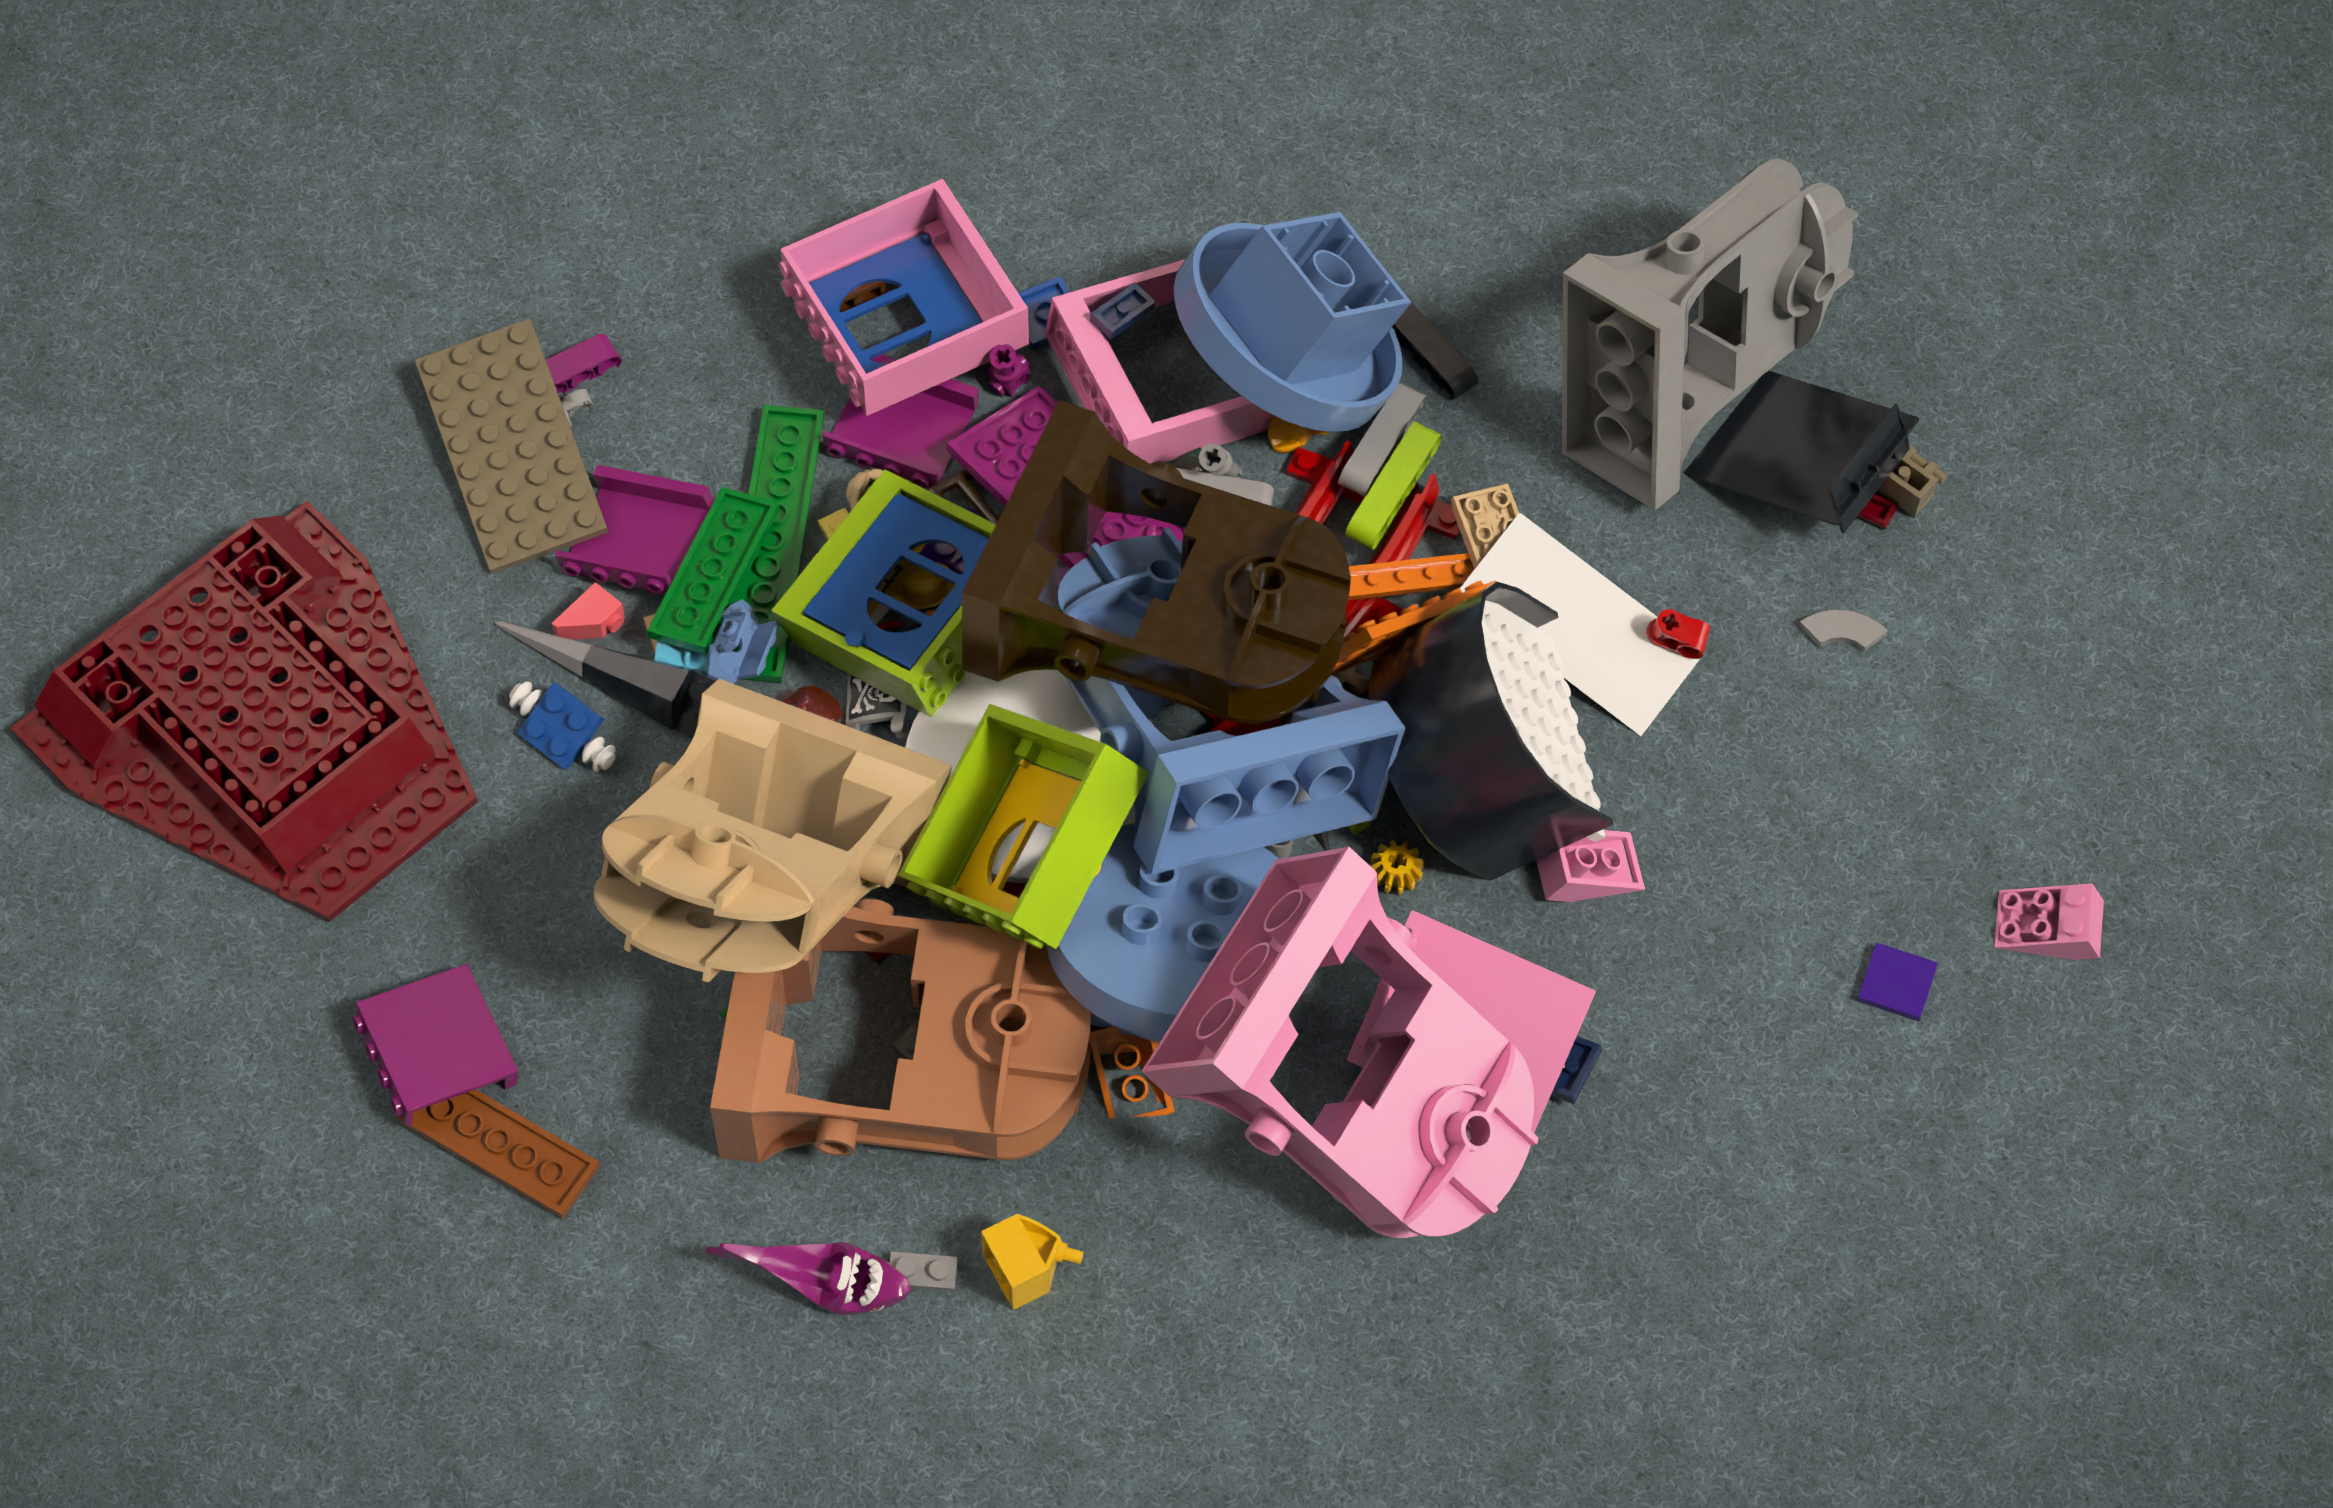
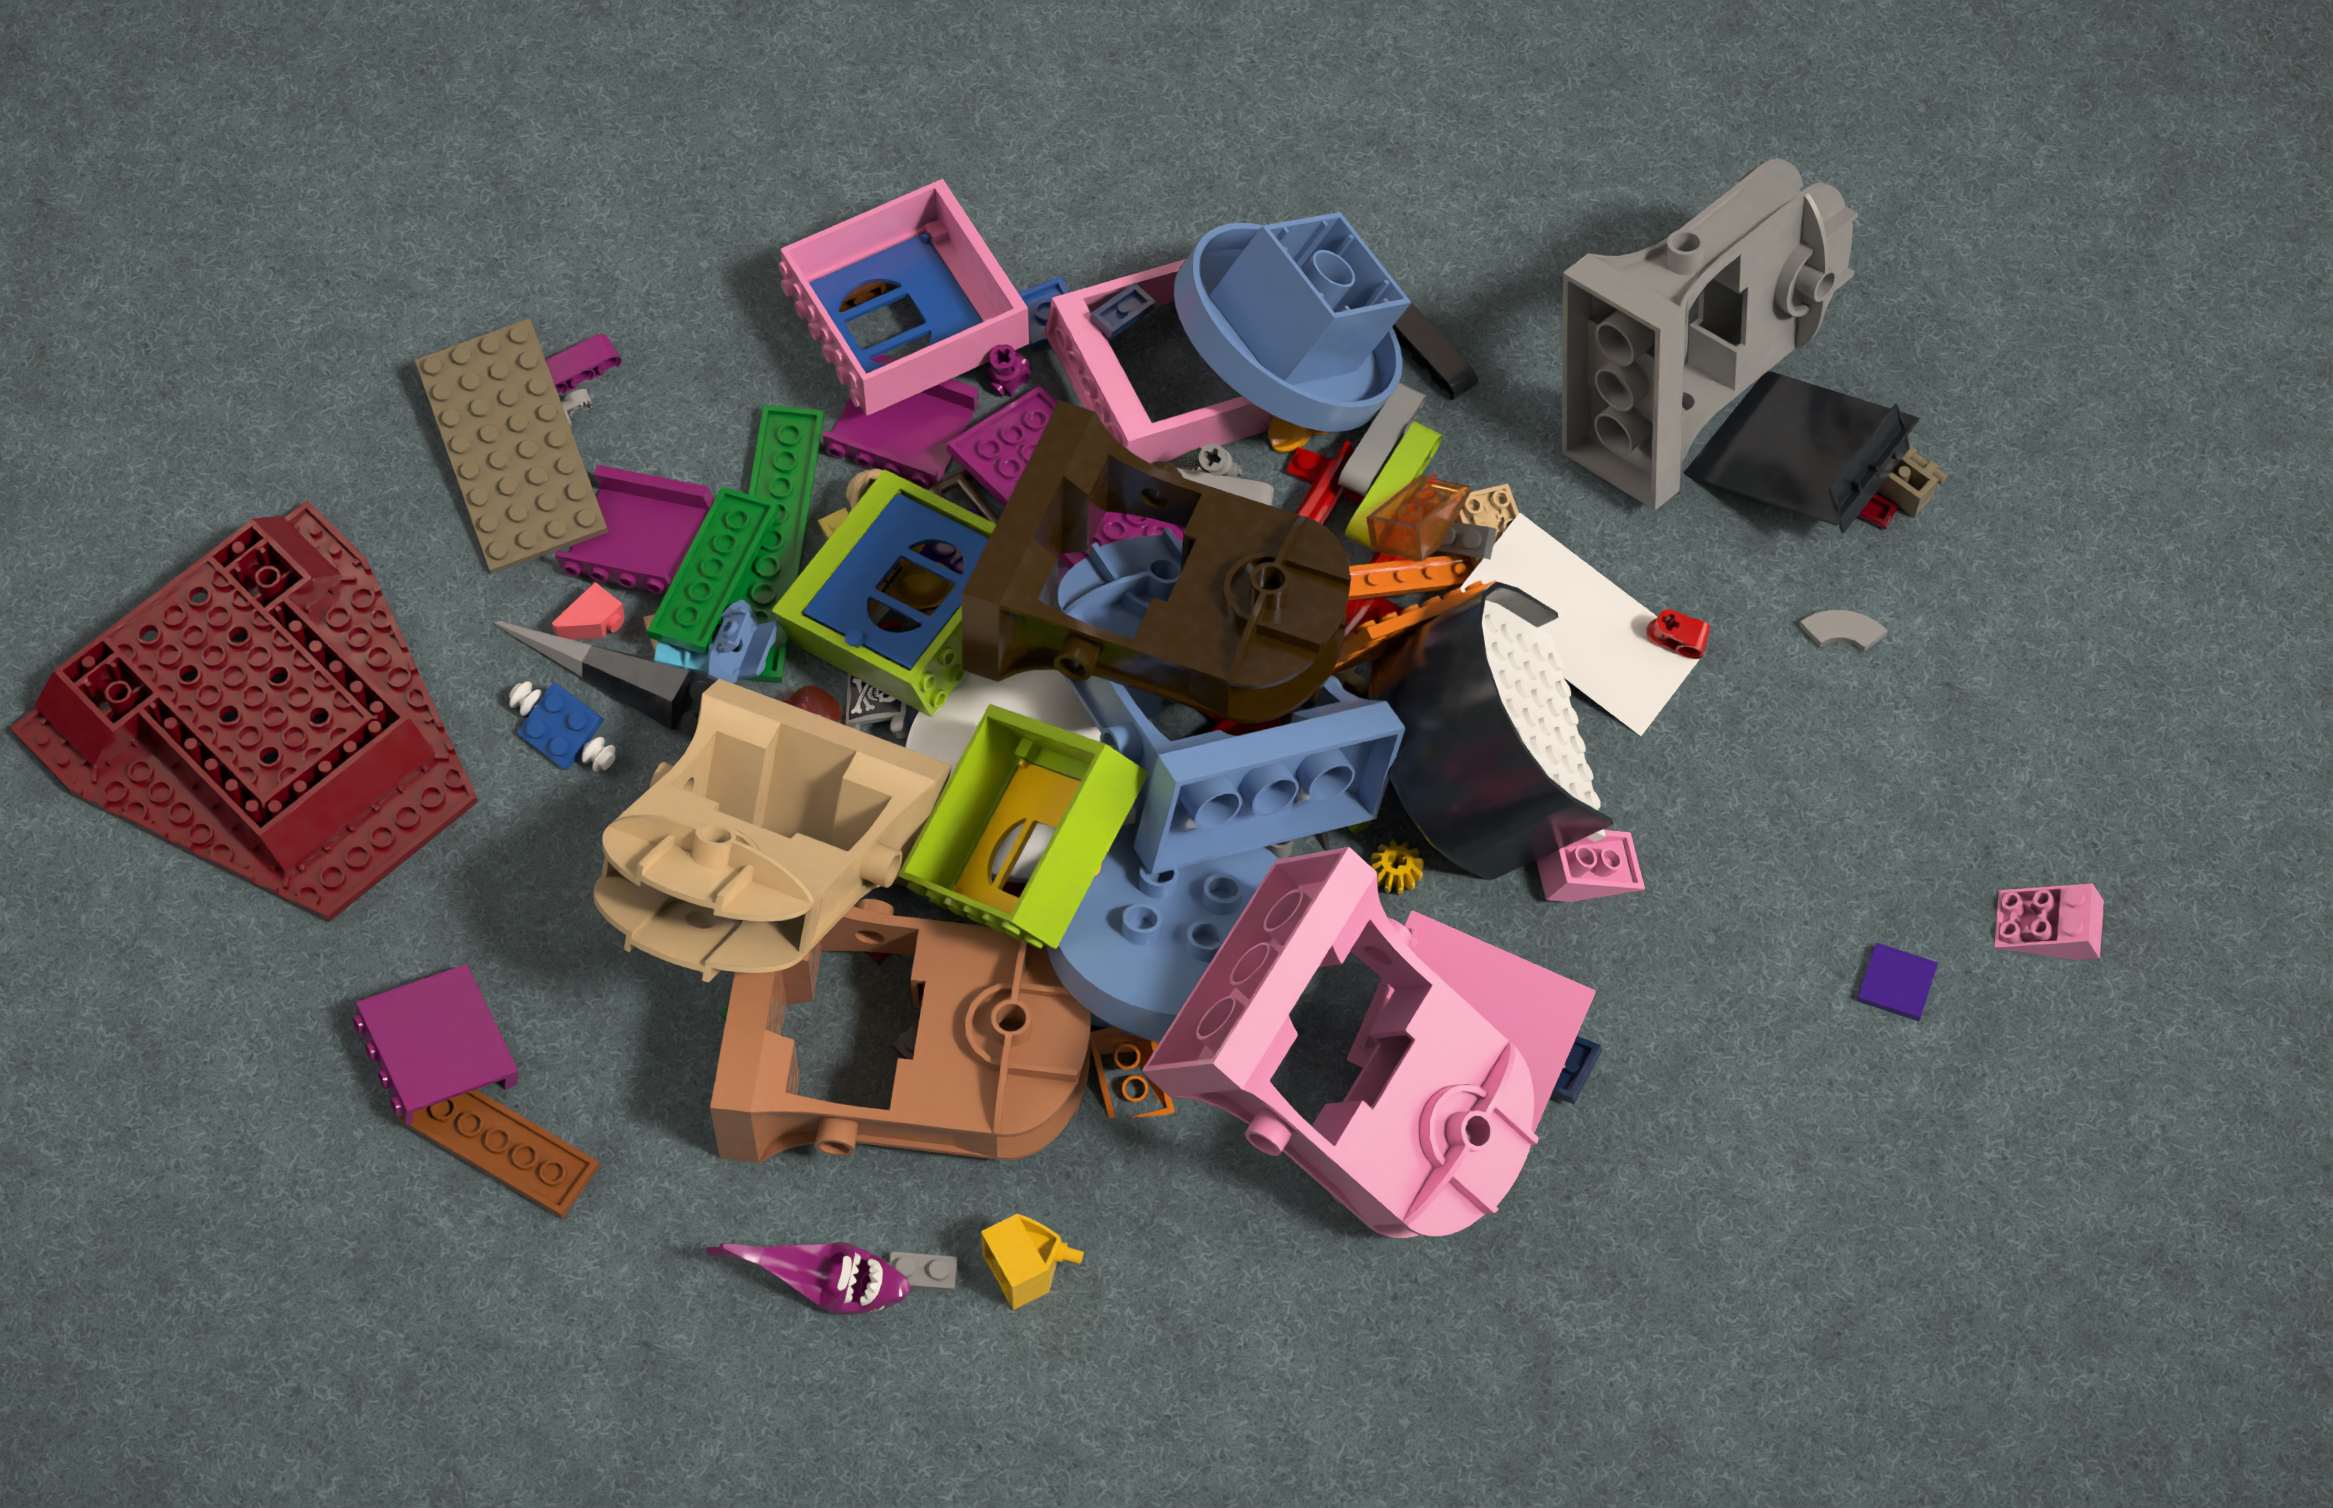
(1416, 518): none -> clear orange slope
(1469, 540): none -> dark grey plate

